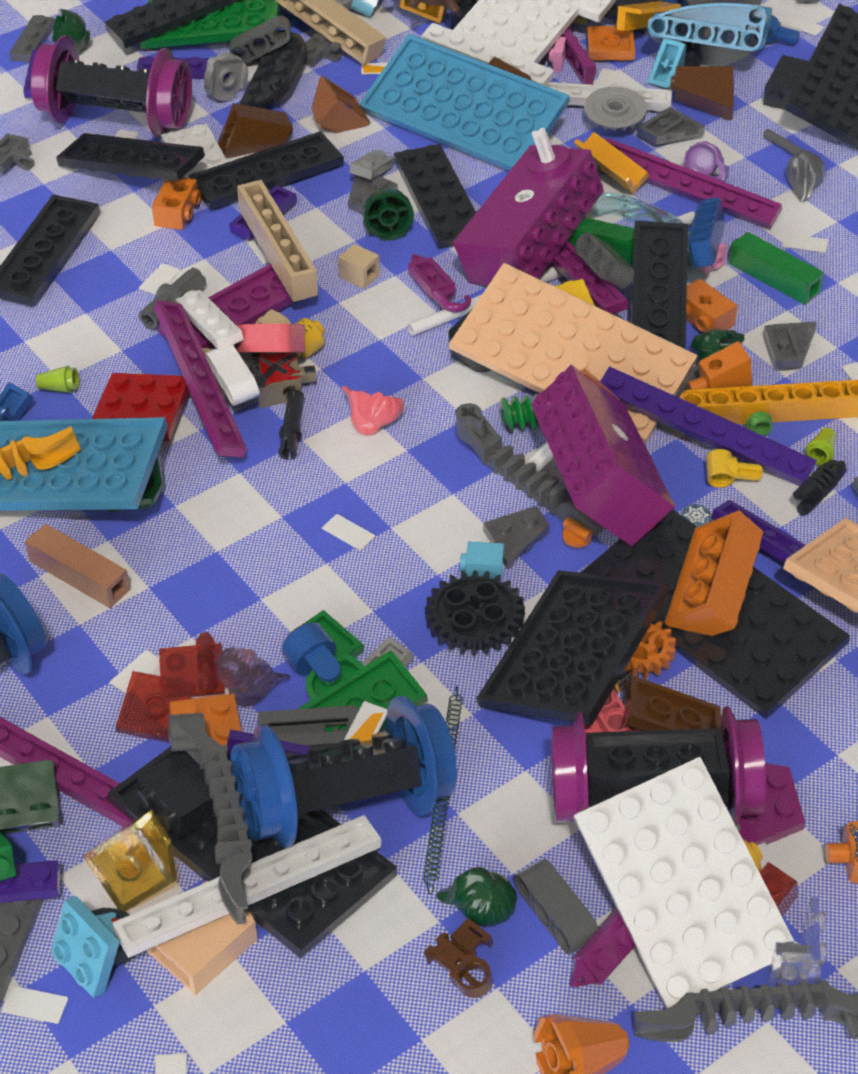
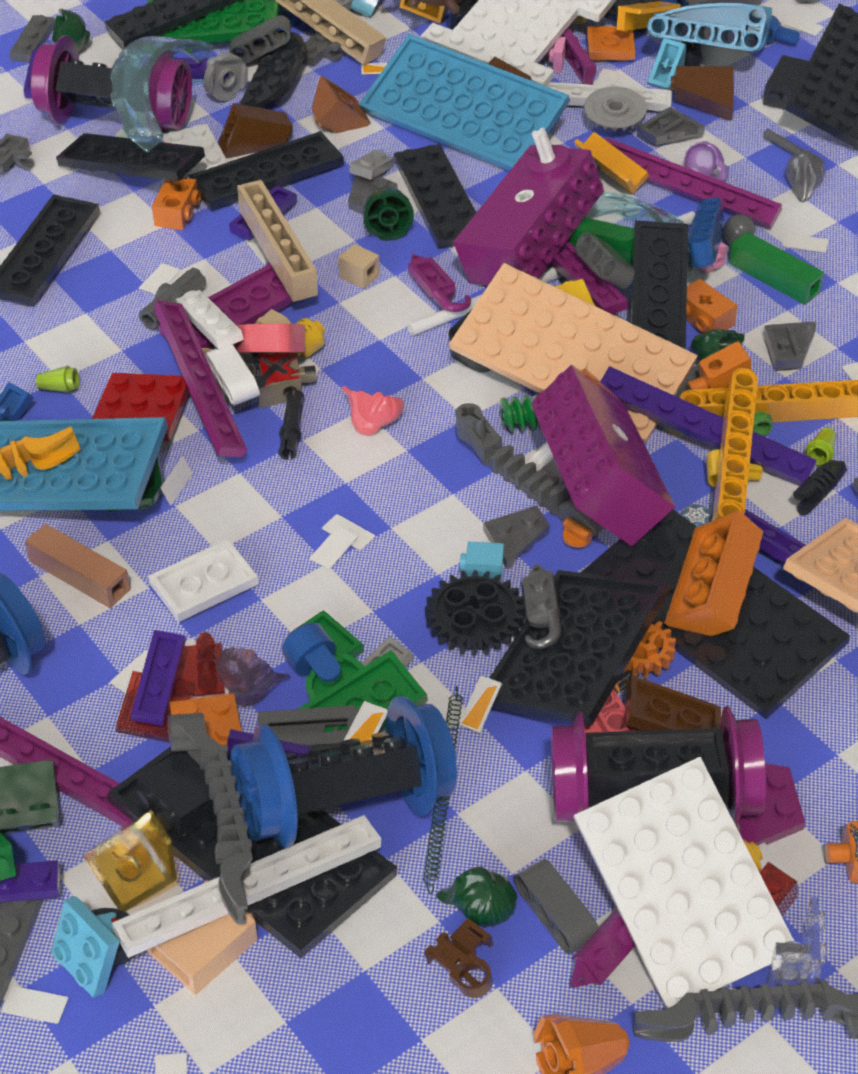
(131, 83): none -> clear light blue windscreen
(158, 678): none -> dark purple plate
(176, 480): none -> white sticker
(203, 580): none -> white plate
(333, 547): none -> white sticker
(480, 704): none -> sticker
(542, 606): none -> flat silver plate
(735, 444): none -> light orange beam
(737, 226): none -> dark grey piece

